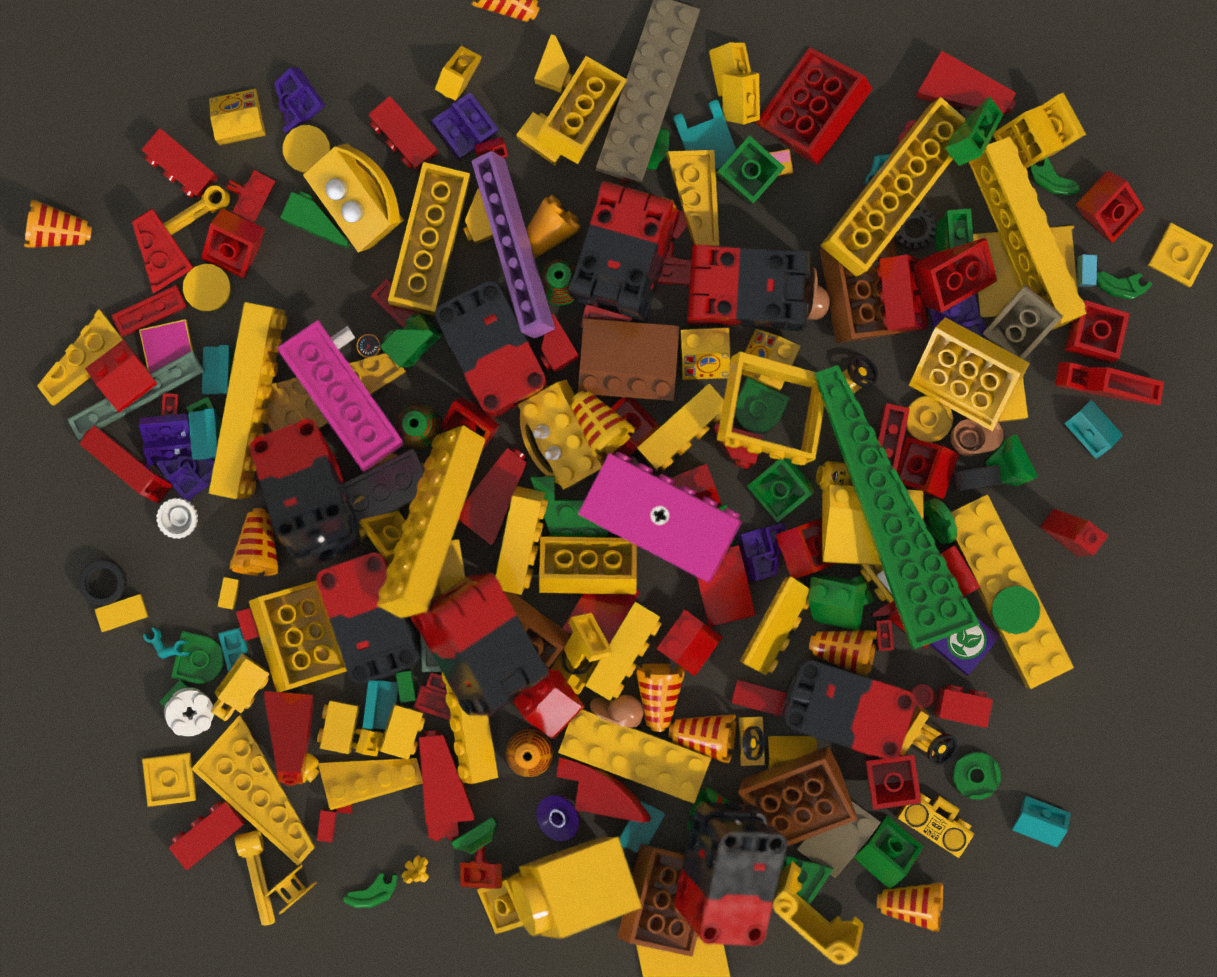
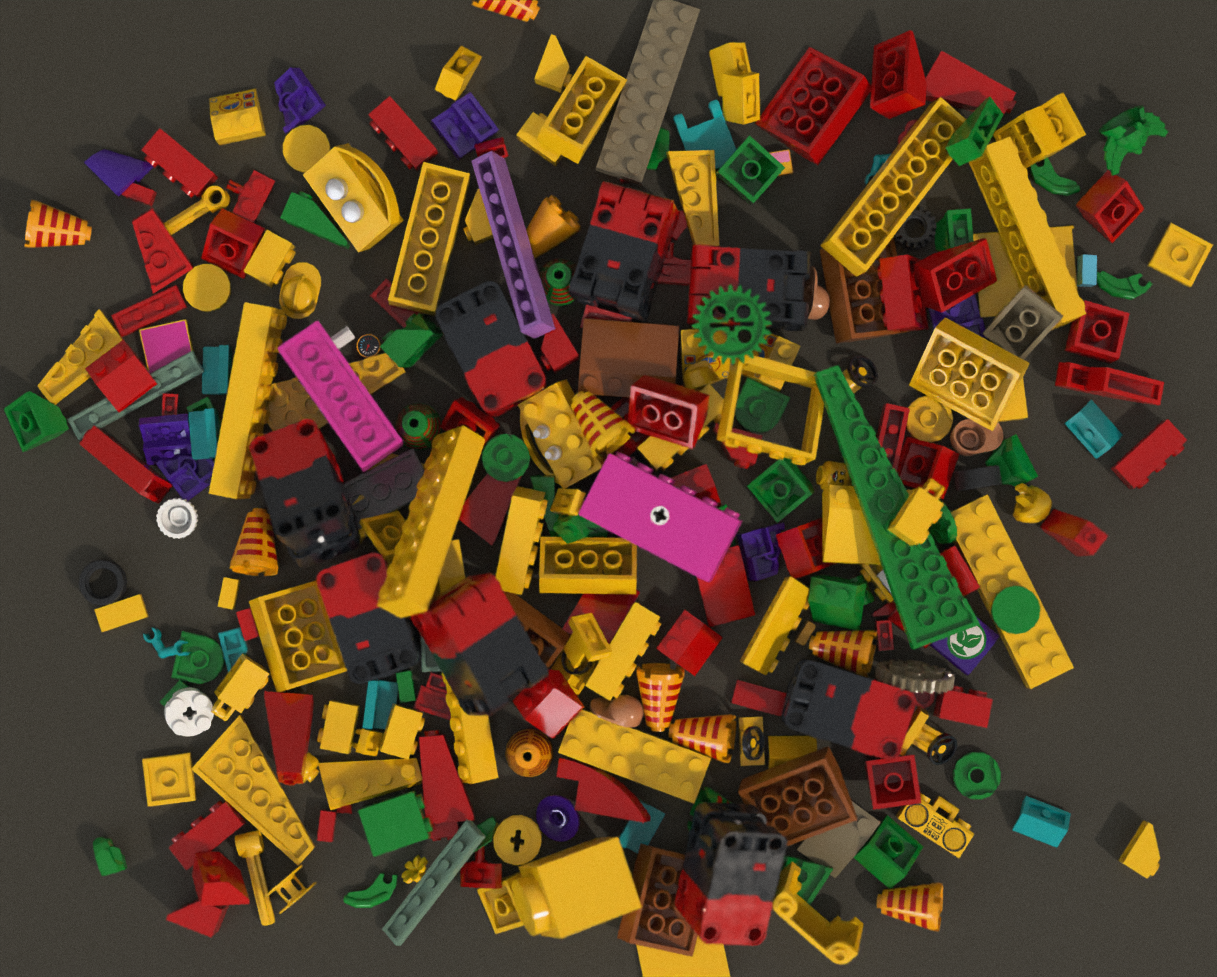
(35, 420): none -> green slope
(108, 856): none -> green rock
(117, 169): none -> dark purple slope
(140, 194): none -> red piece
(199, 918): none -> red slope
(218, 880): none -> red slope
(270, 259): none -> yellow brick
(300, 290): none -> yellow piece
(395, 822): none -> green slope
(433, 882): none -> sand green tile
(505, 457): none -> green tile
(529, 833): none -> yellow piece
(568, 502): none -> yellow plate
(570, 528): none -> green bracket
(667, 411): none -> red slope
(699, 376): none -> yellow piece
(730, 302): none -> green gear
(805, 633): none -> pearl gold tile
(897, 76): none -> red slope
(914, 676): none -> dark tan gear
(918, 513): none -> yellow brick
(1032, 504): none -> yellow piece
(1128, 134): none -> green helmet
(1142, 851): none -> yellow slope
(1149, 455): none -> red brick

